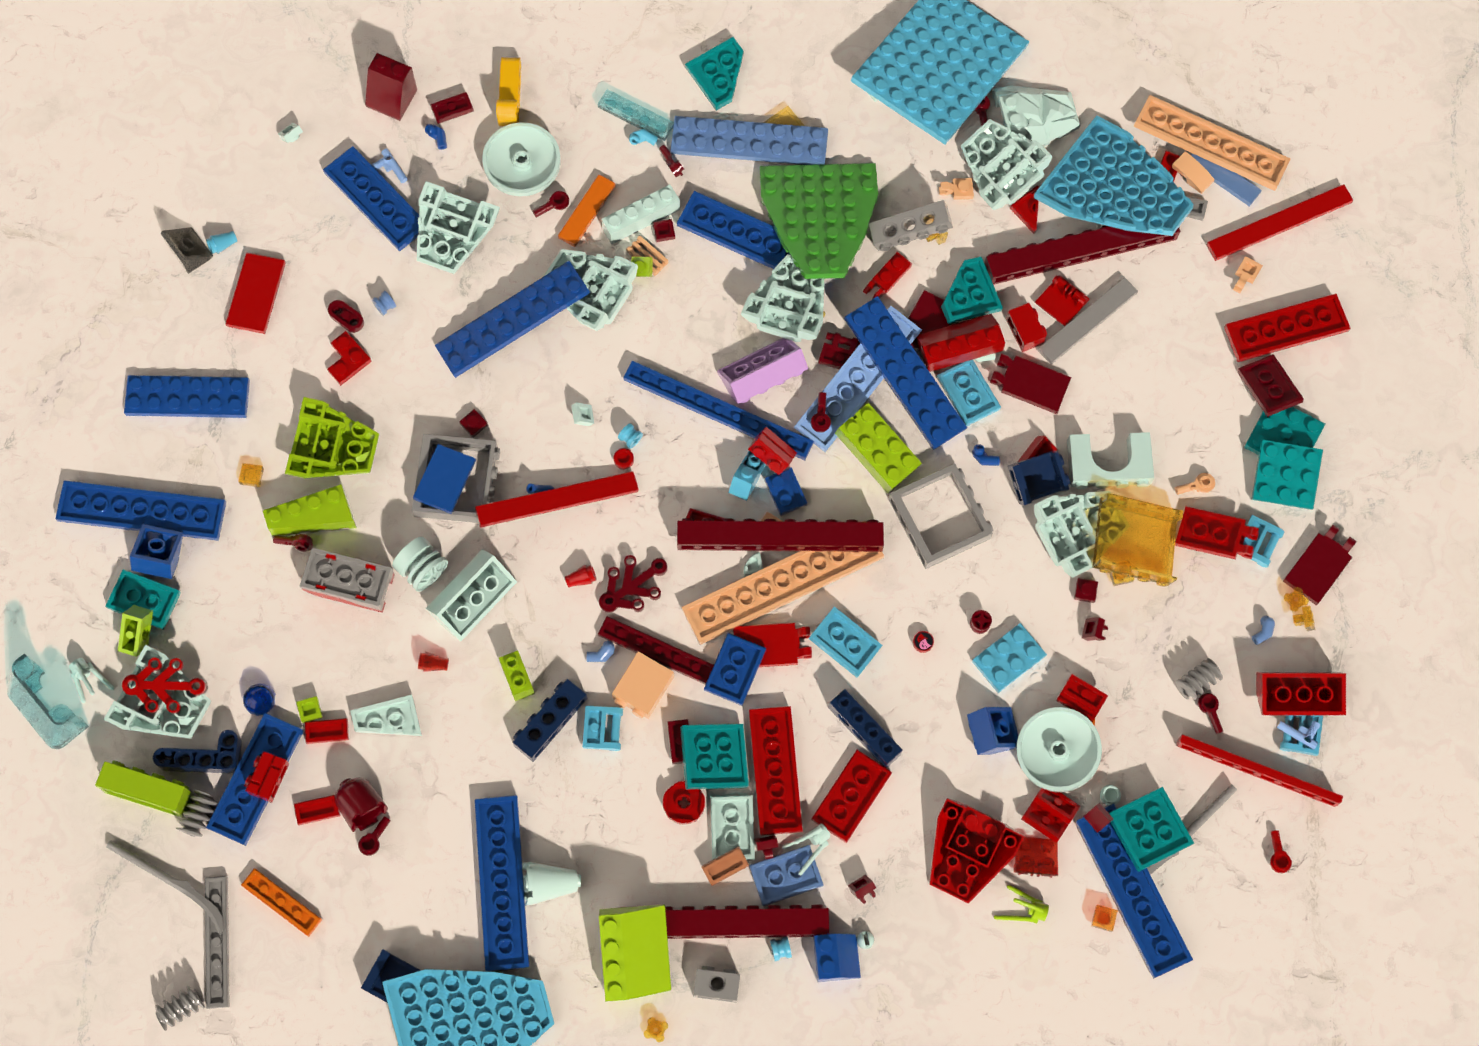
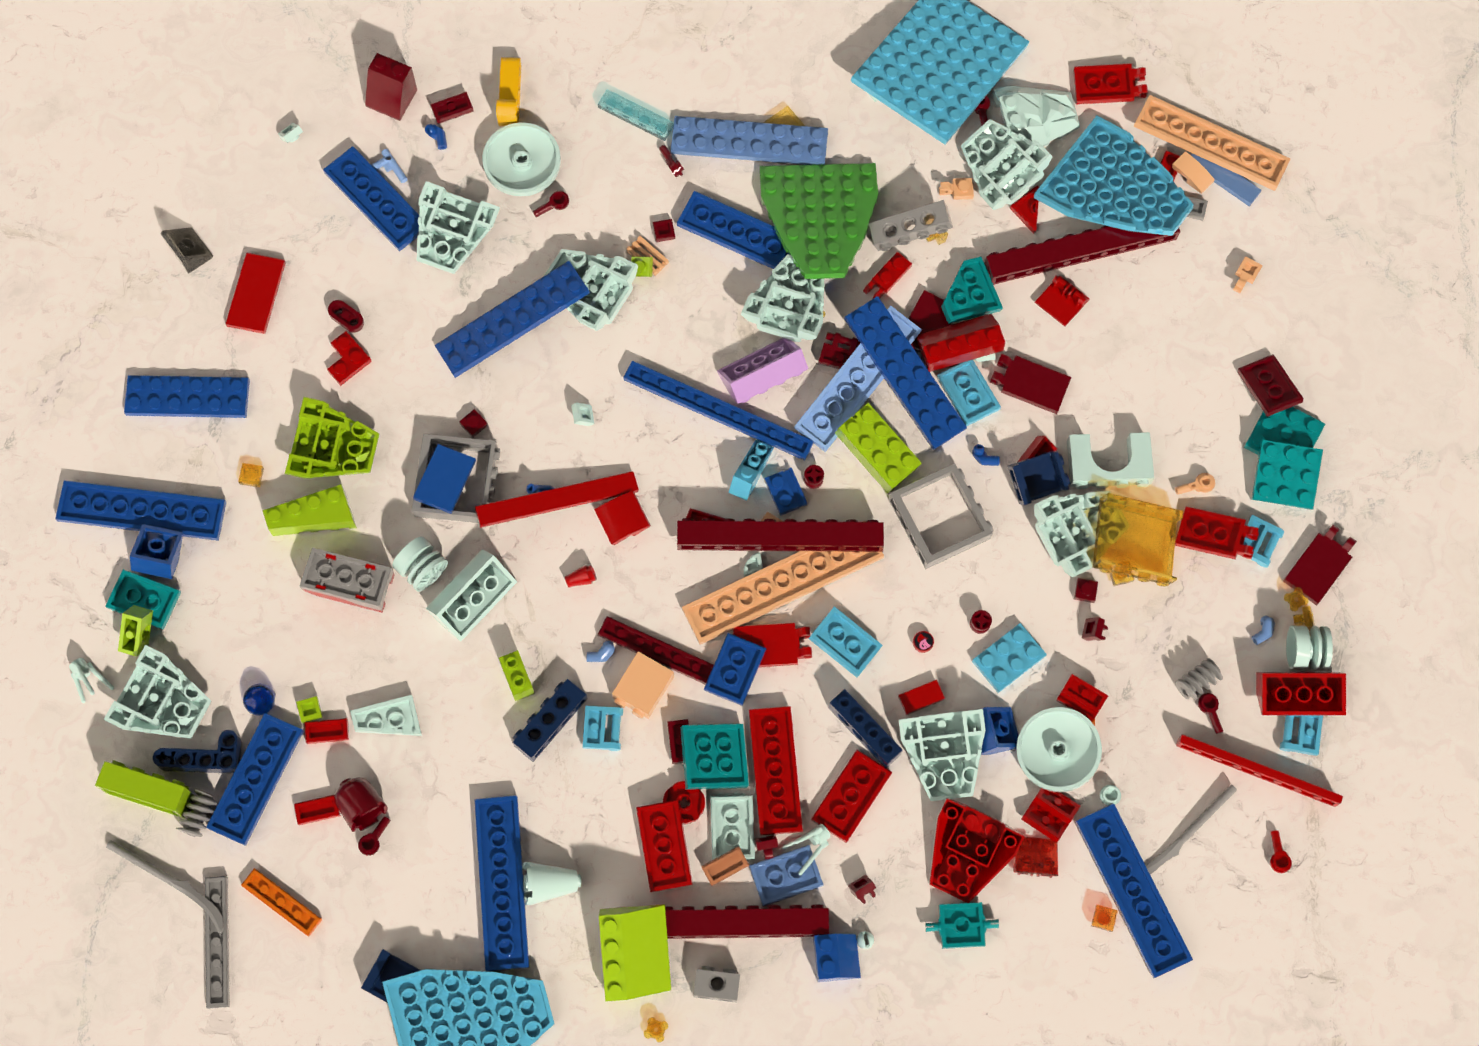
(54, 726): clear light blue windscreen -> none
(160, 684): red plant -> none
(178, 1007): light grey piece -> none
(220, 242): medium azure cone -> none
(266, 776): red brick -> none
(300, 541): dark red plate -> none
(384, 303): medium blue wheel -> none
(432, 662): clear red cone -> none
(586, 210): orange tile -> none
(622, 517): none -> red slope
(623, 458): red tile -> none
(630, 435): medium azure wheel -> none
(630, 586): dark red plant -> none
(640, 214): light aqua brick -> none
(641, 136): medium azure arm -> none
(664, 846): none -> red tile
(717, 72): teal plate -> none
(772, 451): red brick -> none
(780, 948): medium azure wheel -> none
(814, 472): none -> dark red wheel
(820, 421): dark red plate -> none
(921, 697): none -> red tile
(945, 751): none -> light aqua wedge
(962, 925): none -> teal plate
(1026, 327): red brick -> none
(1036, 908): lime plant -> none
(1087, 320): light grey tile -> none
(1098, 817): dark red tile -> none
(1108, 83): none -> red tile
(1150, 829): teal plate -> none
(1279, 222): red tile -> none
(1287, 327): red plate -> none
(1301, 733): light blue hose -> none
(1309, 647): none -> light aqua wheel

